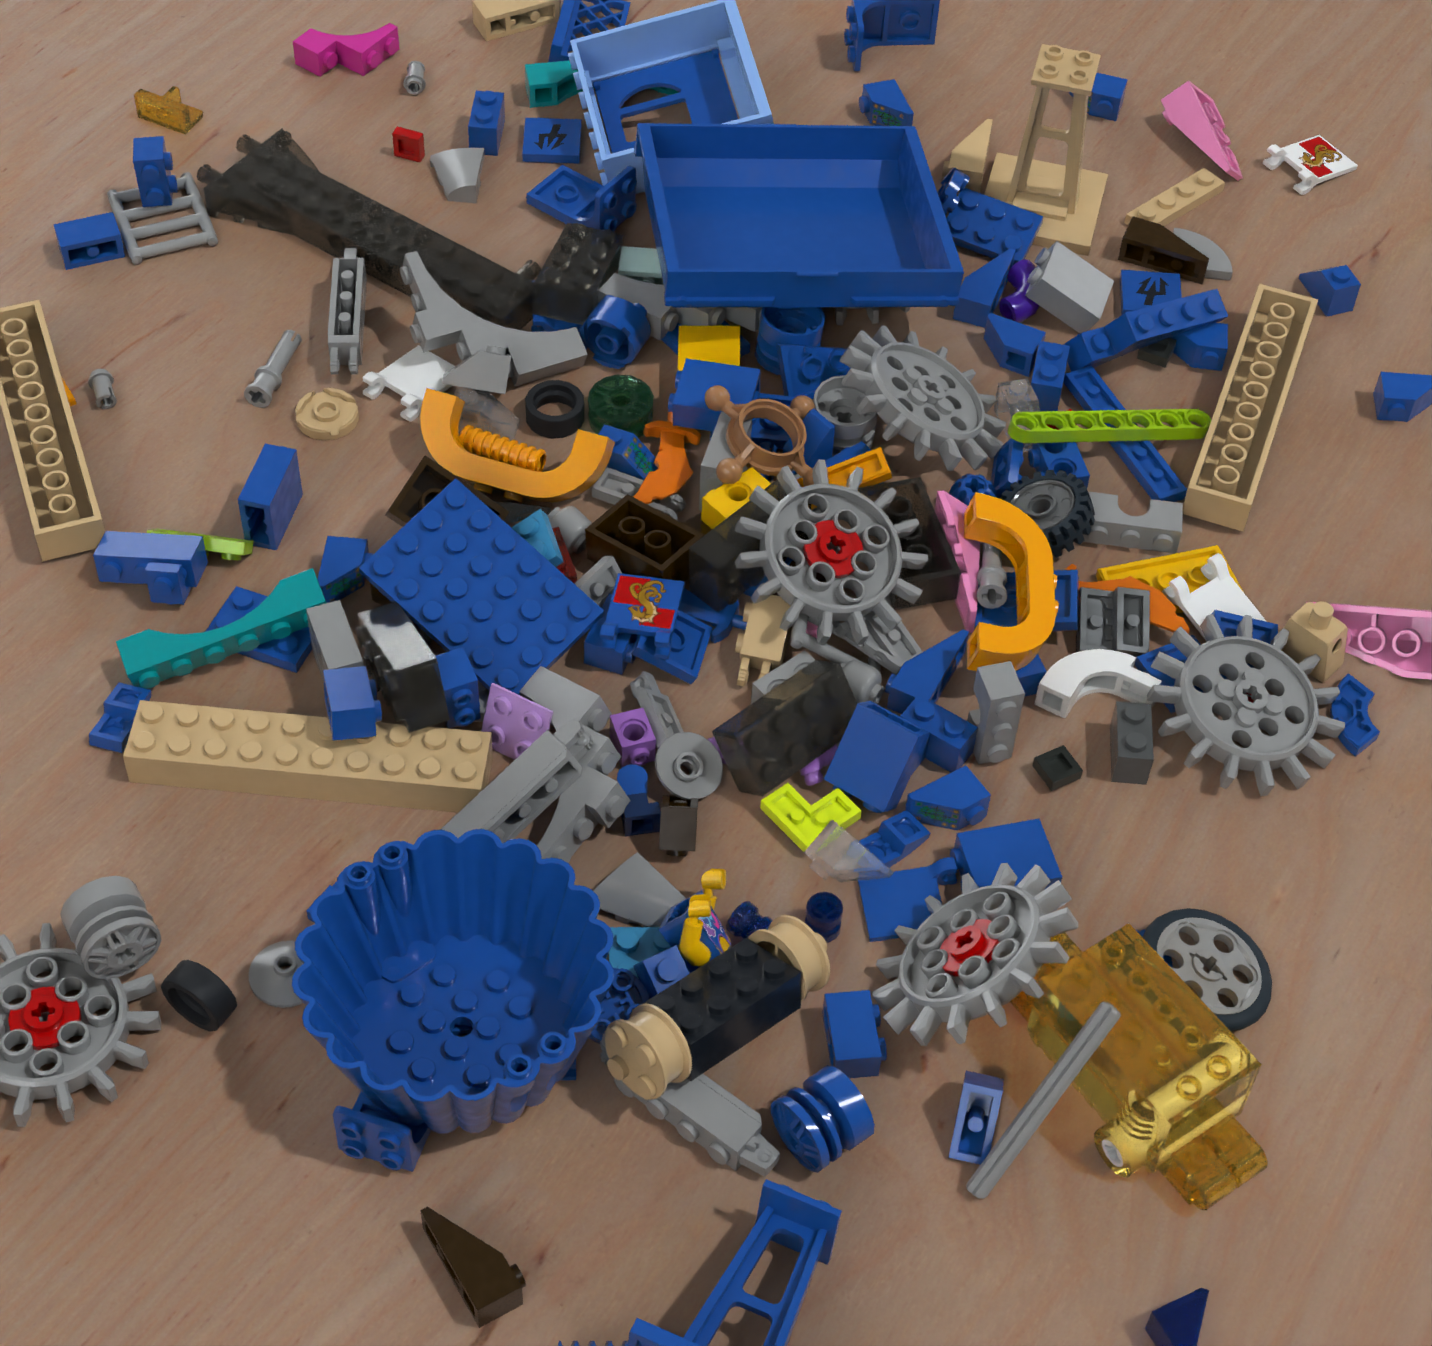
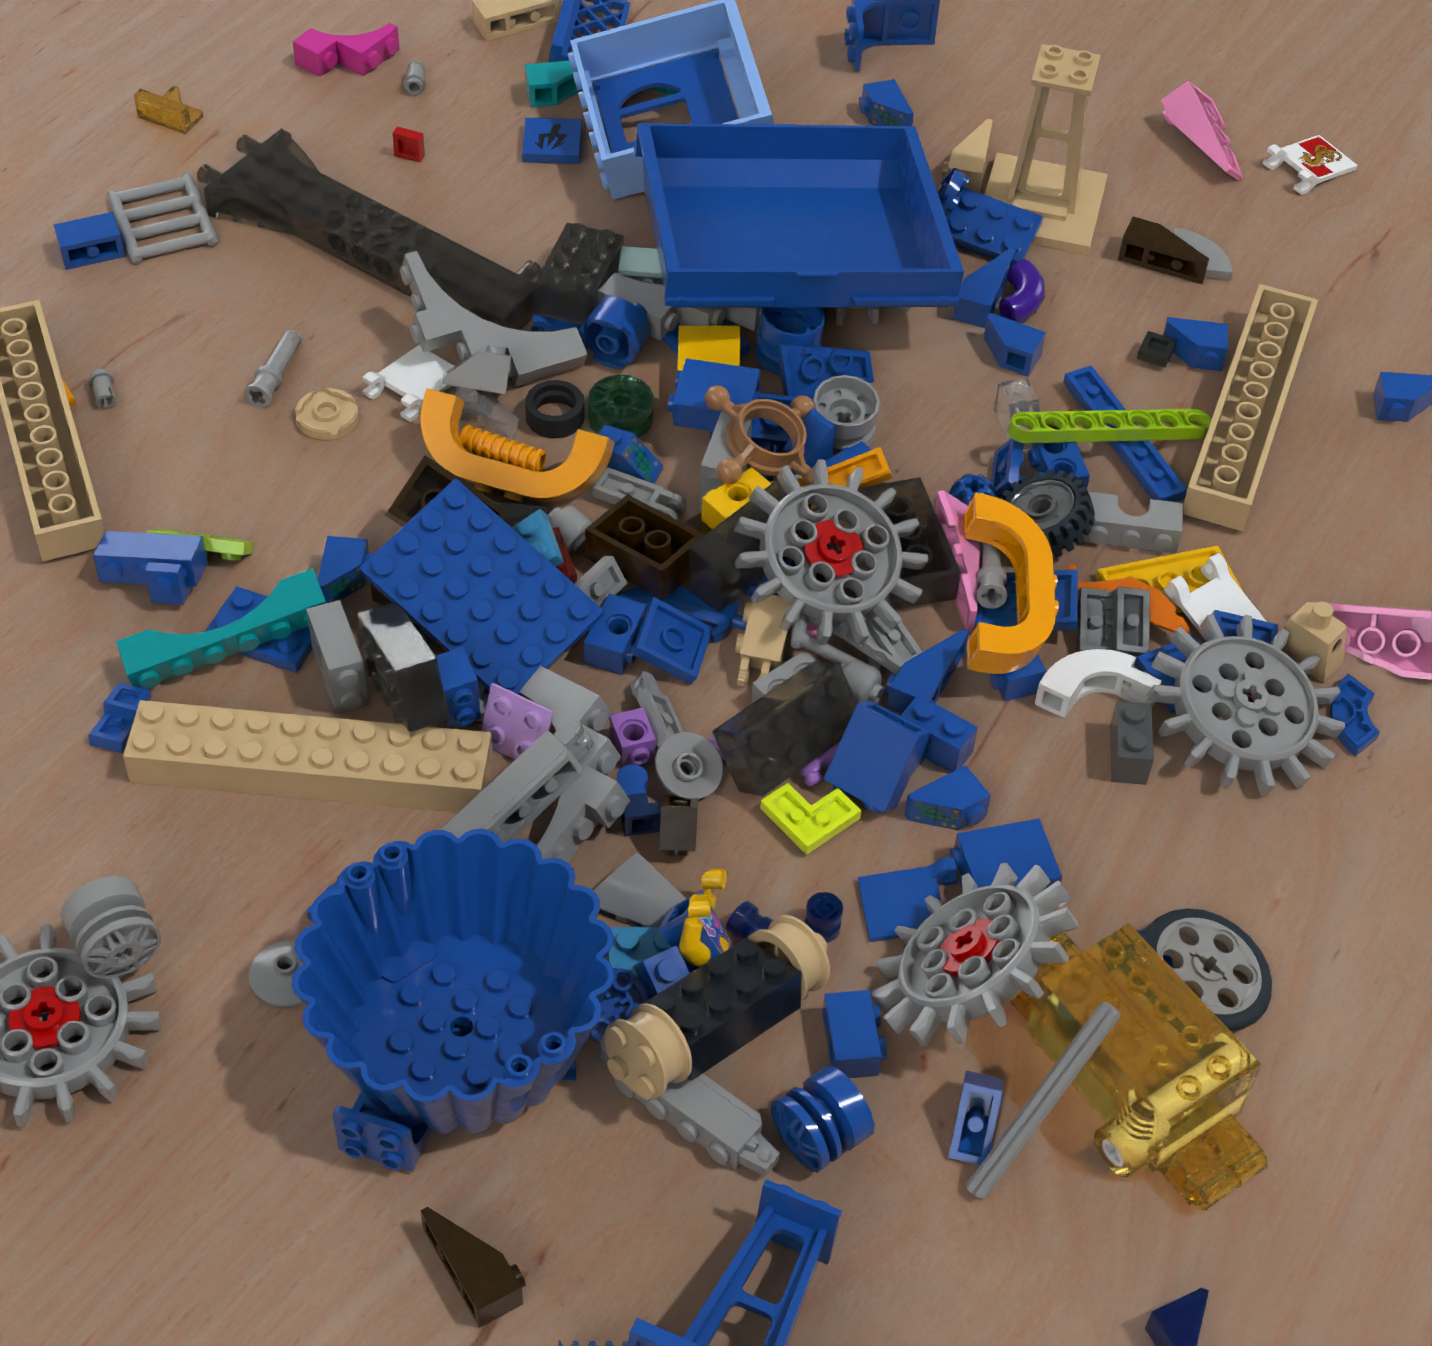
(153, 171): blue brick -> none
(199, 995): black tyre -> none
(270, 496): blue brick -> none
(347, 312): light grey hinge -> none
(351, 703): blue brick -> none
(459, 173): light grey slope -> none
(487, 121): blue brick -> none
(583, 201): blue bracket -> none
(643, 608): flag -> none
(671, 460): orange sword -> none
(844, 857): clear slope -> none
(896, 838): blue slope -> none
(922, 398): light grey gear -> none
(1000, 709): light grey arch -> none
(1049, 374): blue brick -> none
(1057, 768): pearl dark grey plate -> none
(1069, 287): light grey brick -> none
(1106, 96): blue slope -> none
(1144, 327): blue arch -> none
(1147, 289): blue tile -> none
(1179, 198): tan plate -> none
(1333, 287): blue slope -> none

